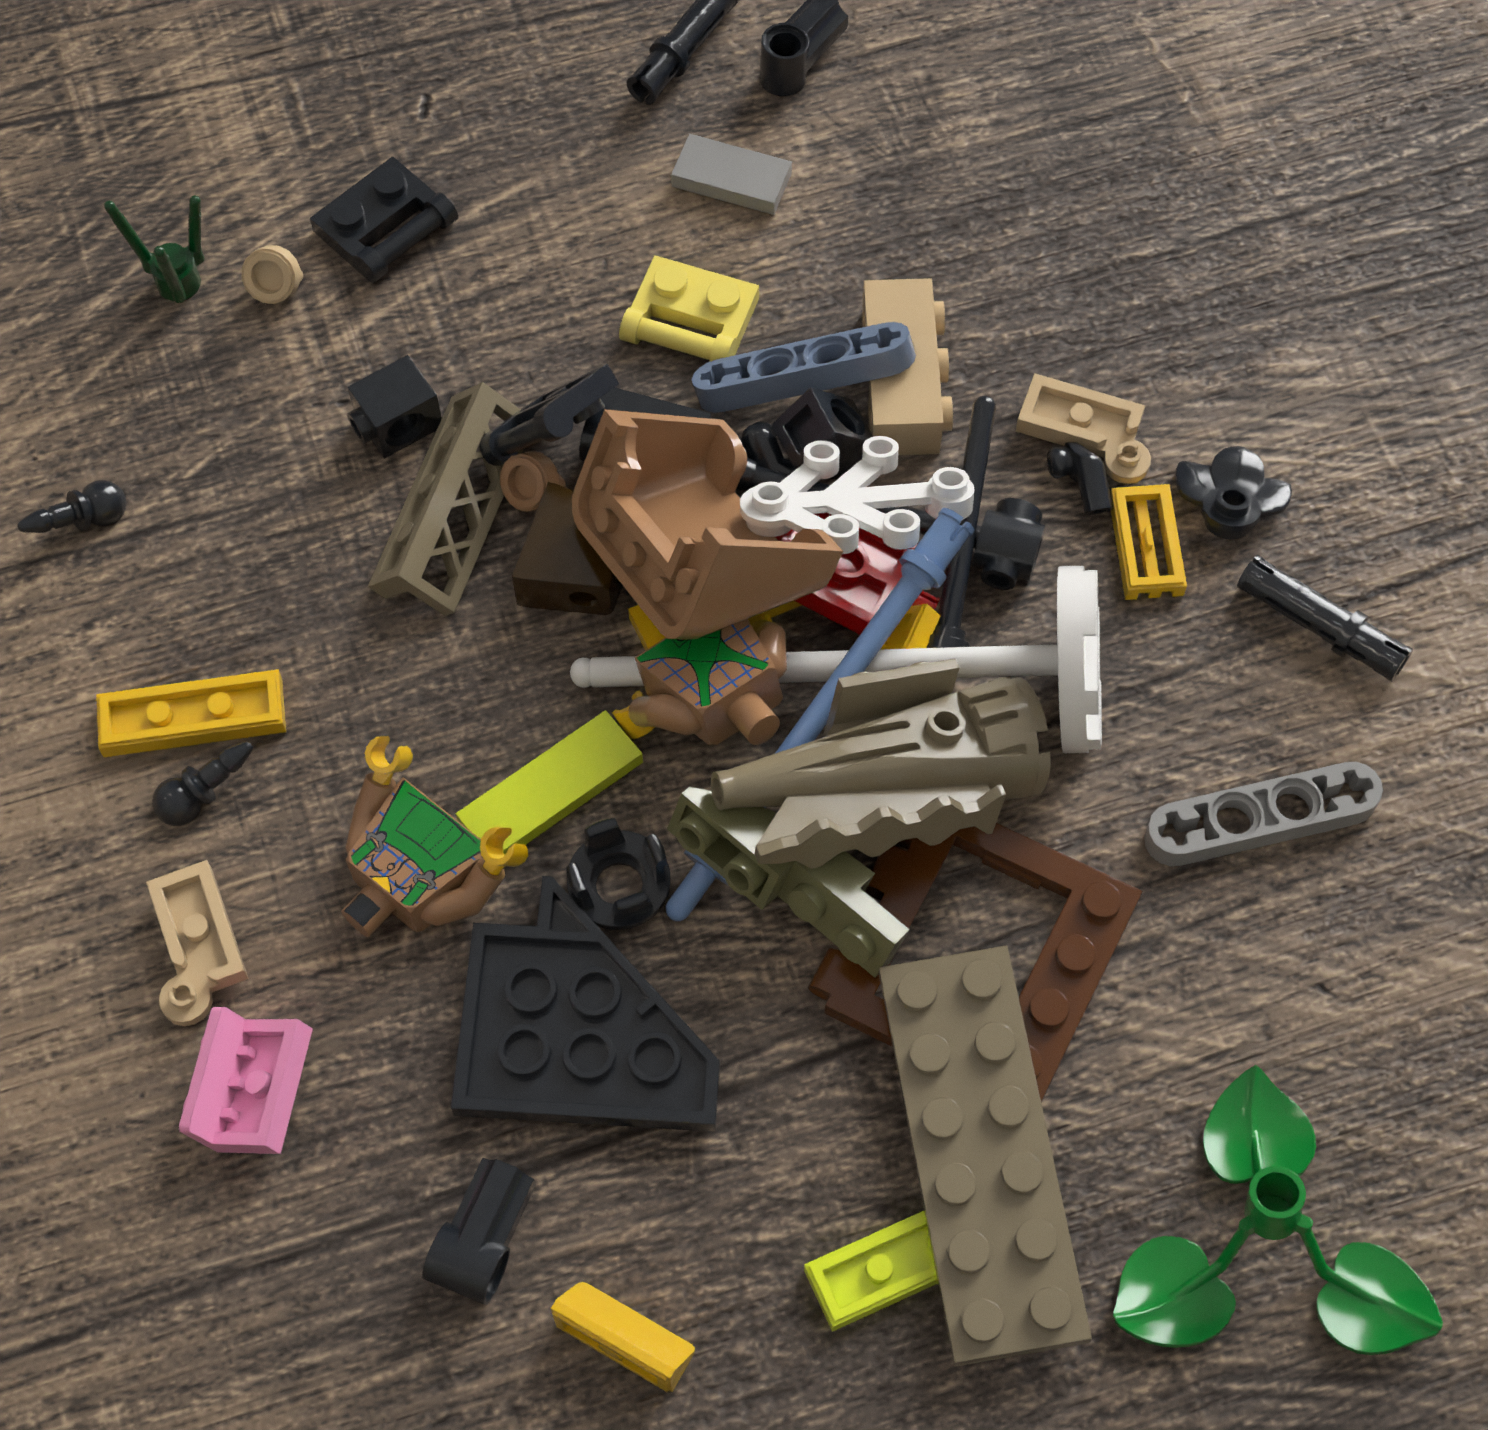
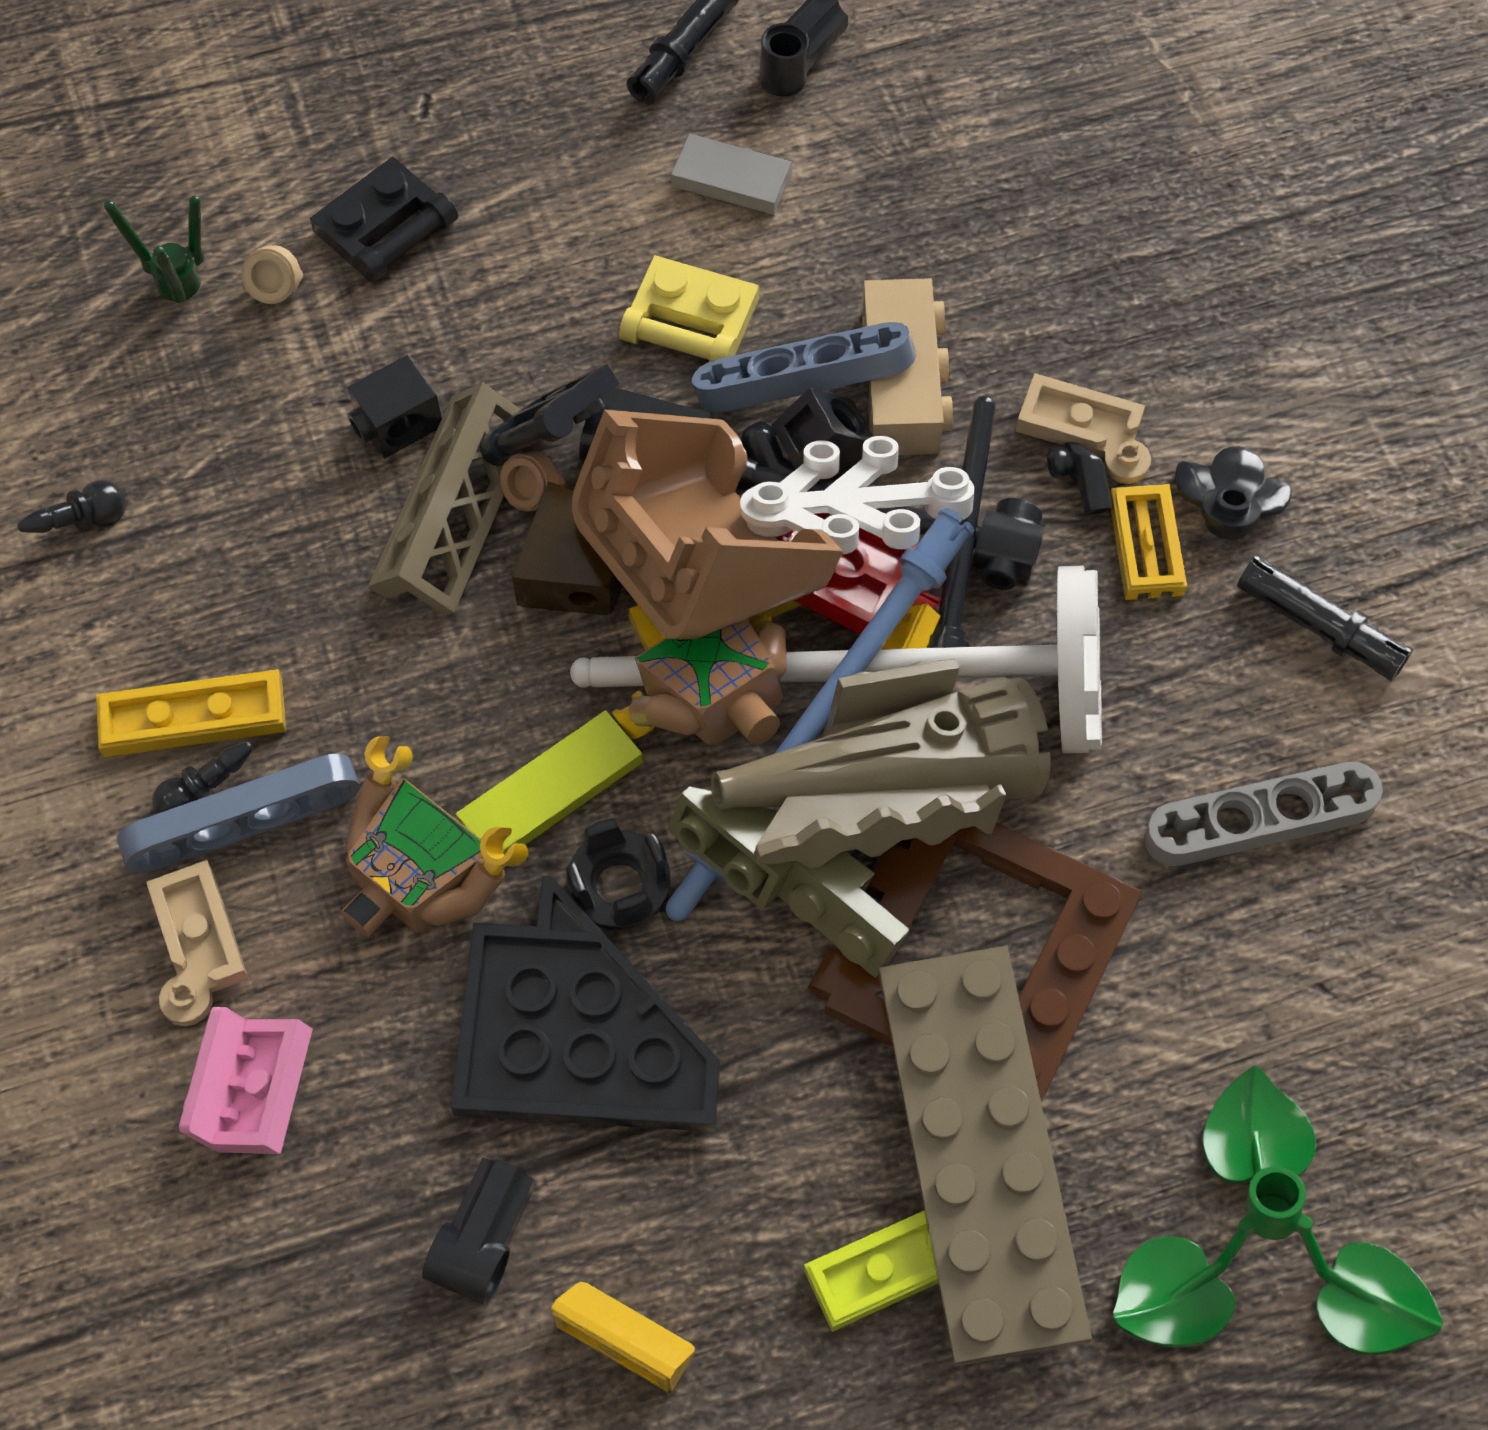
(238, 813): none -> sand blue beam

